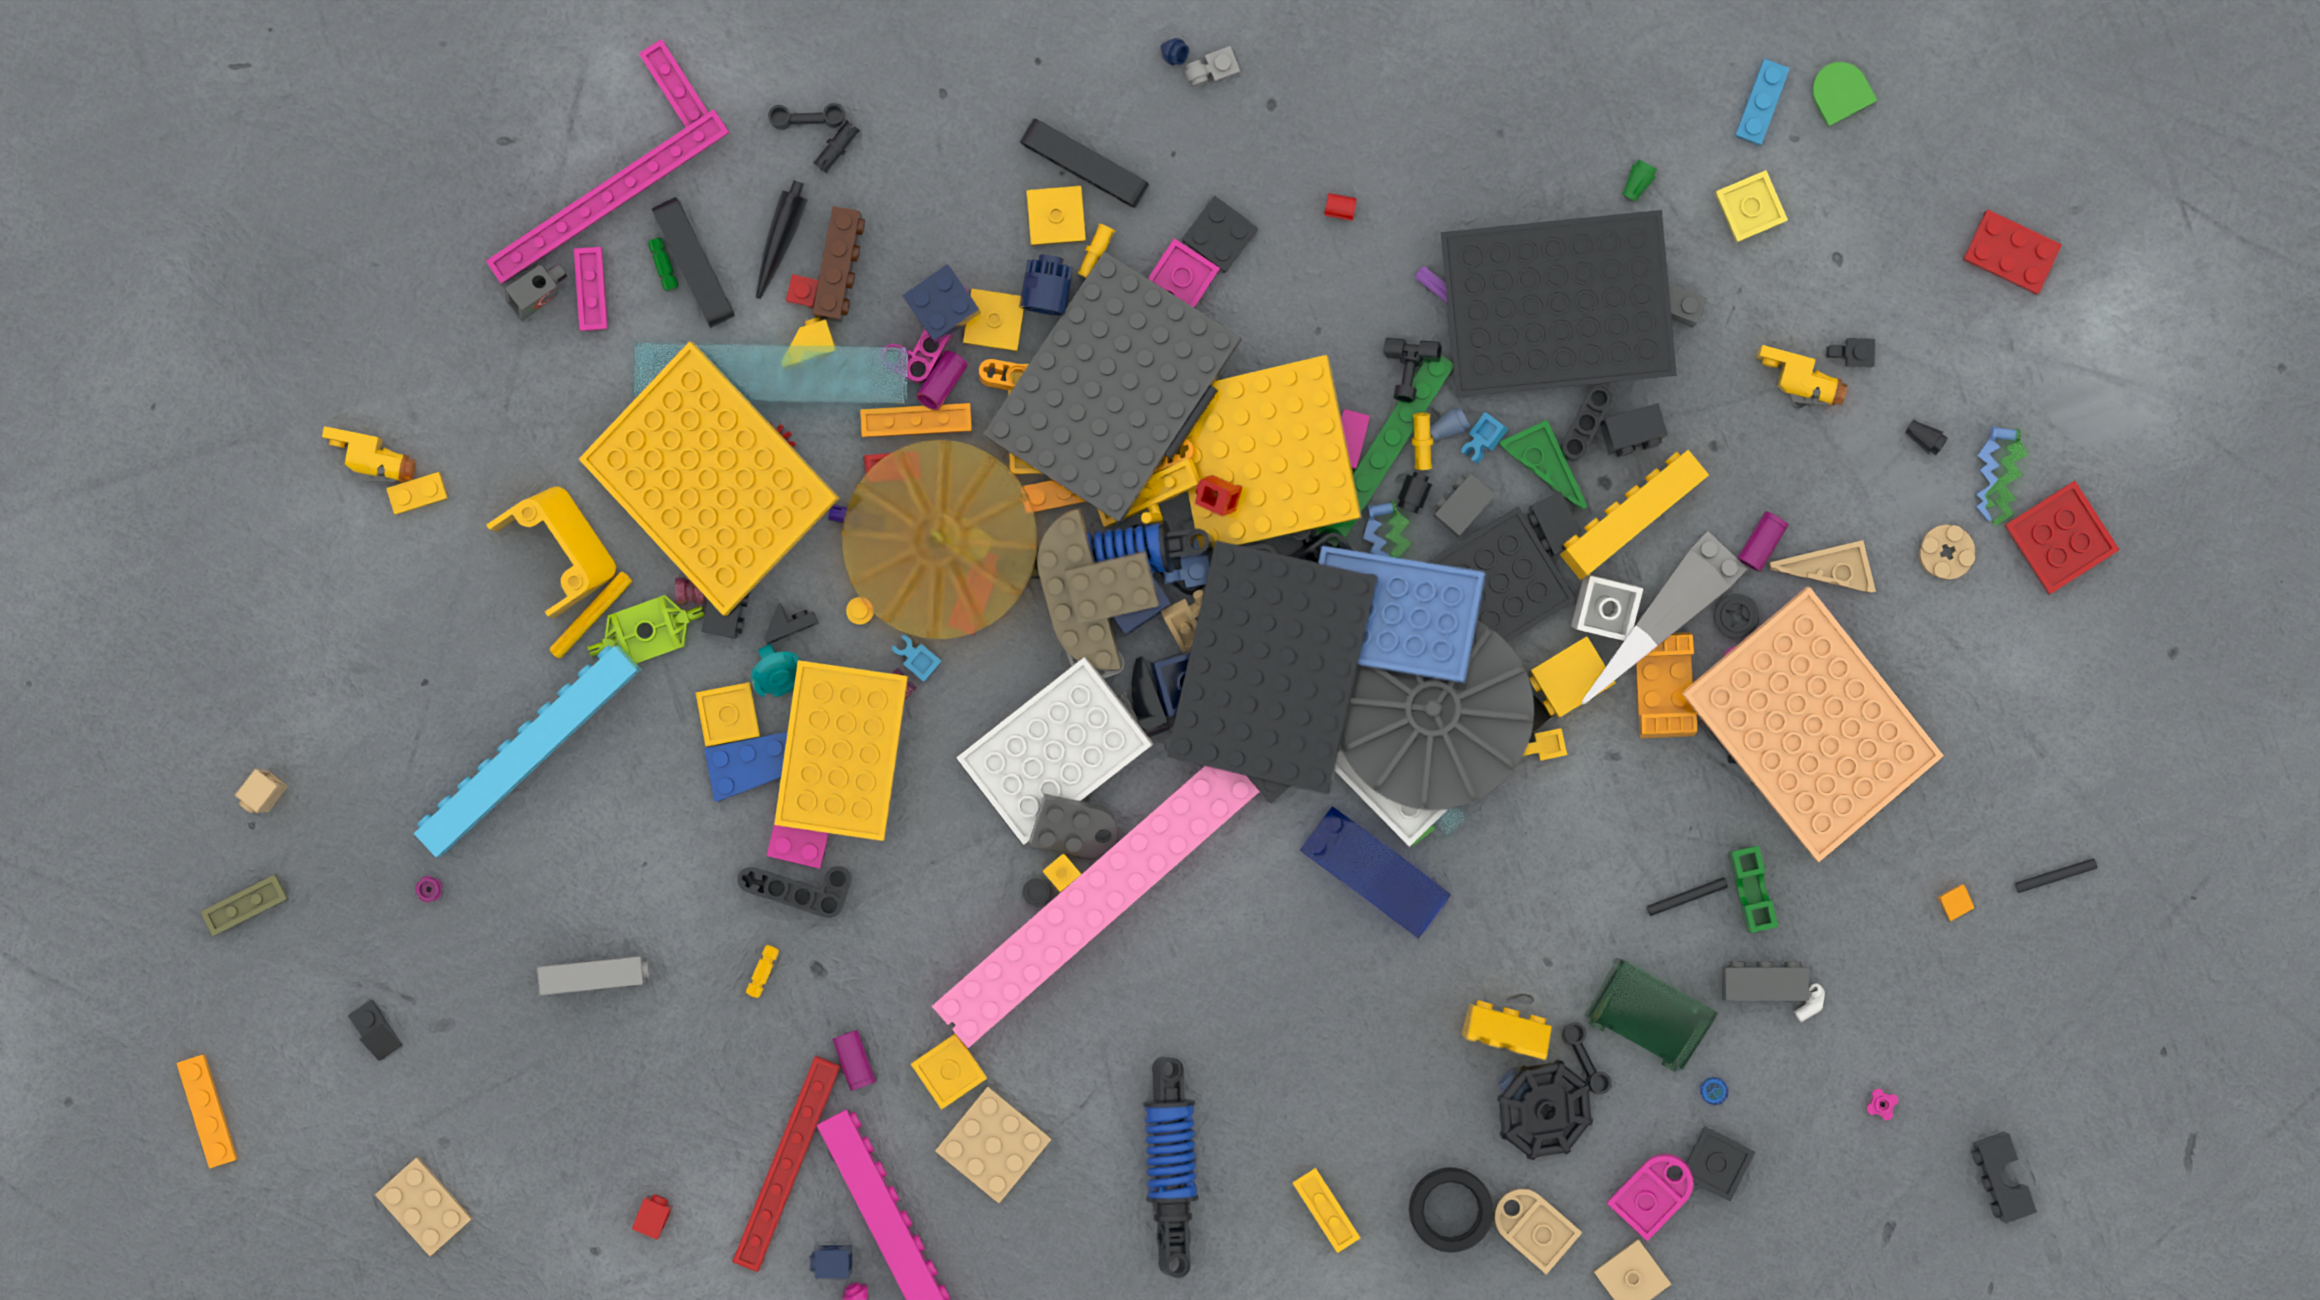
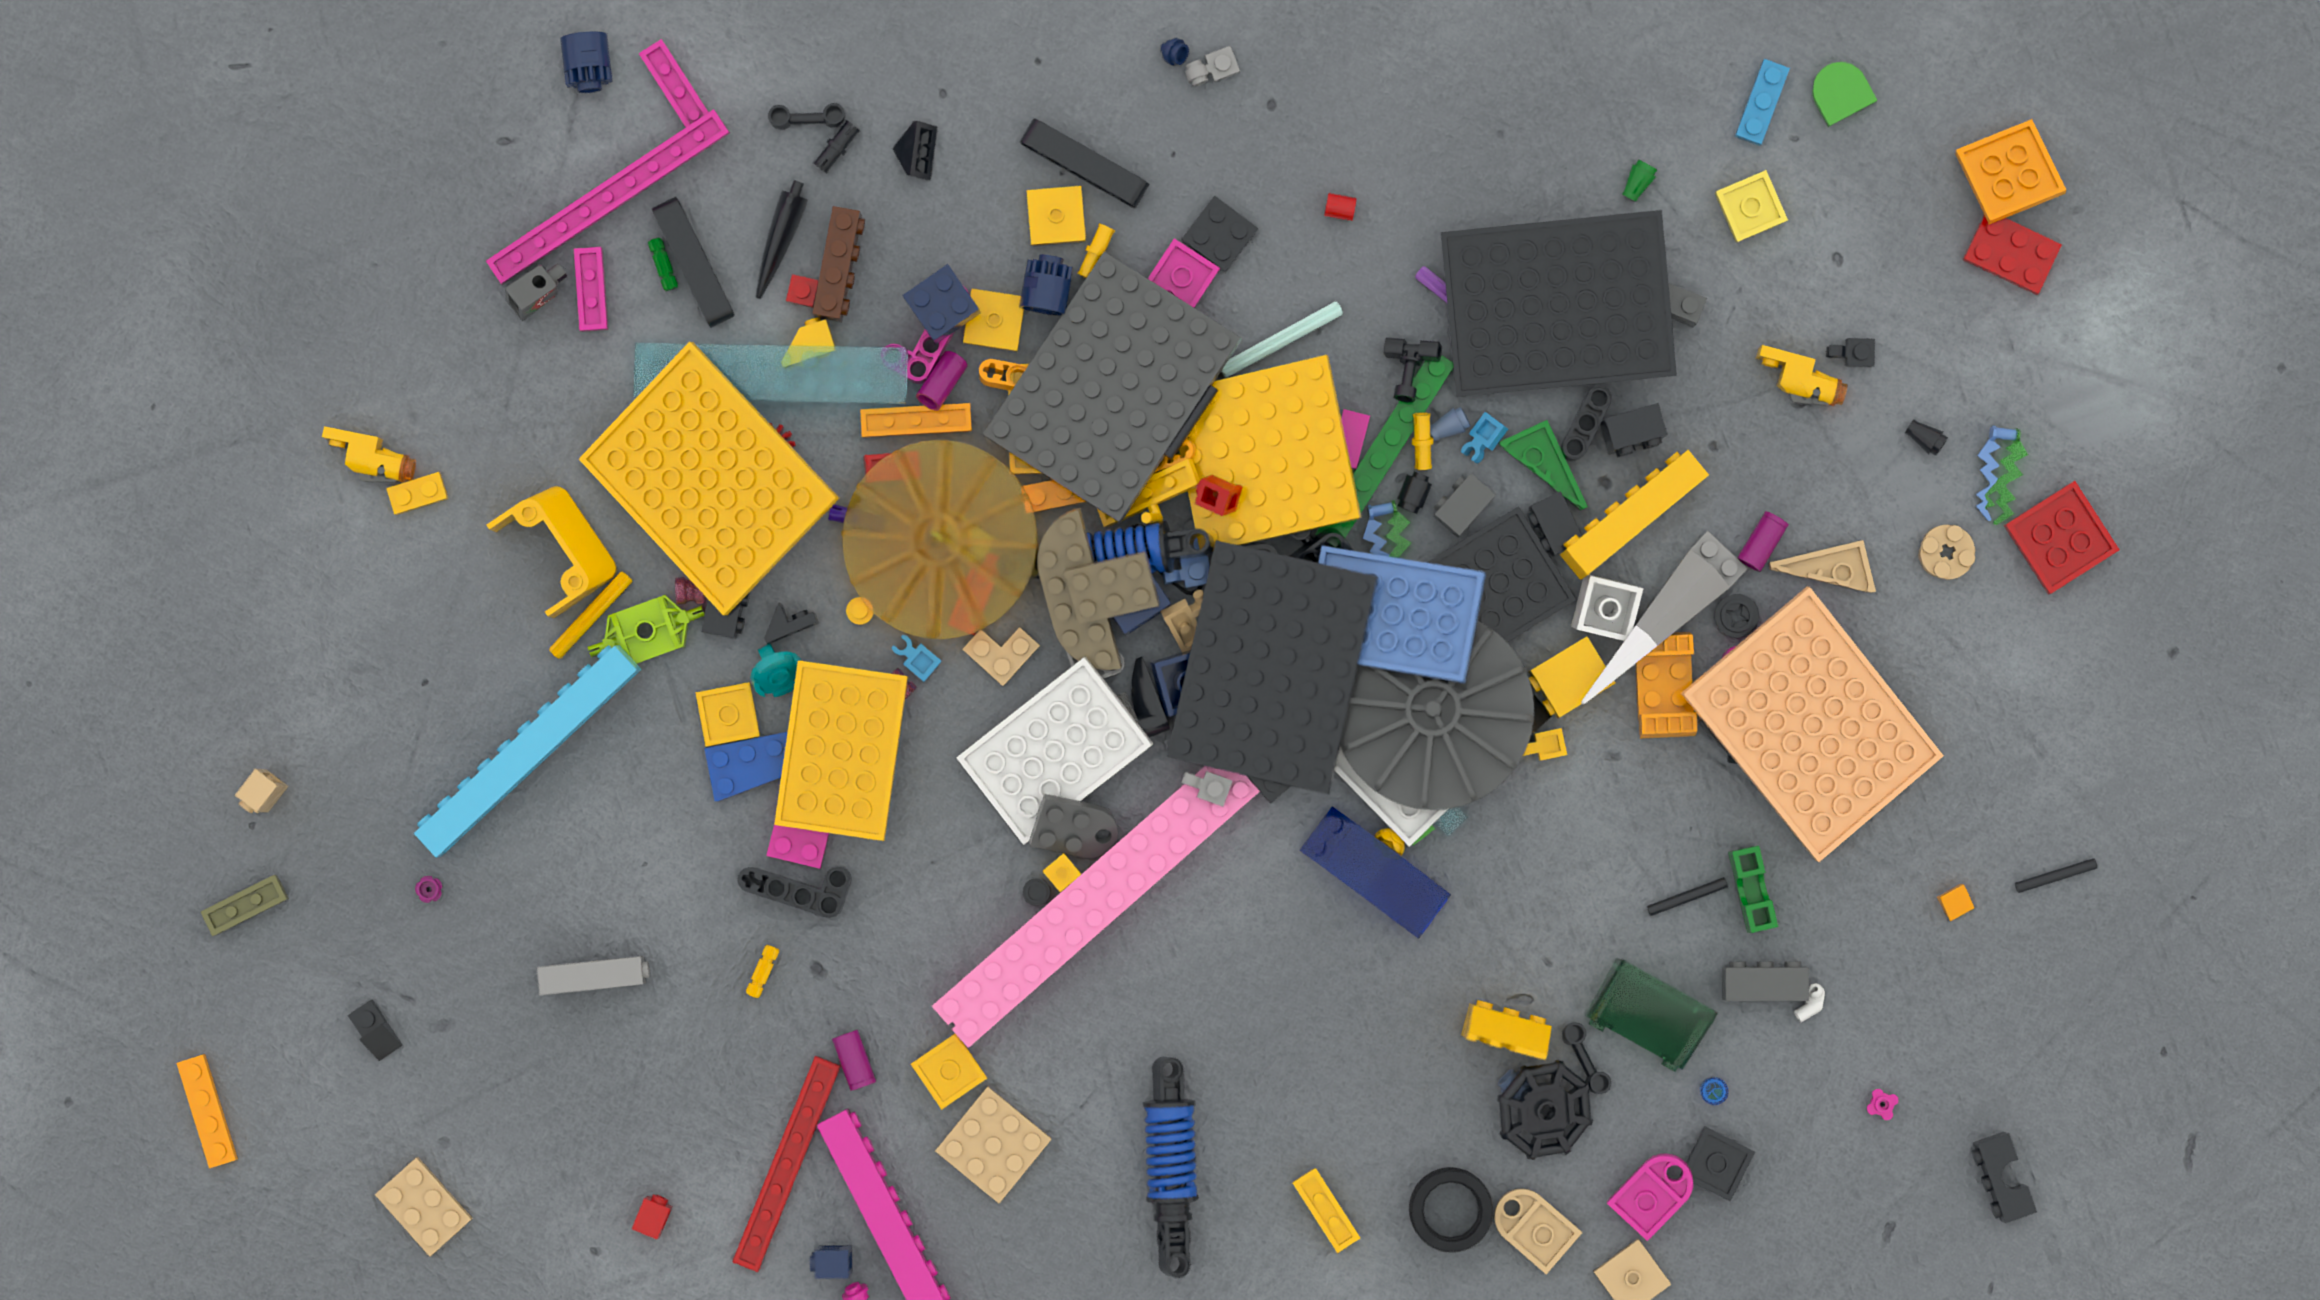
(586, 61): none -> dark blue gear
(917, 149): none -> black slope
(1004, 660): none -> tan plate
(1211, 787): none -> light grey plate
(1282, 339): none -> light aqua axle
(1391, 839): none -> yellow plate
(2010, 171): none -> light orange plate

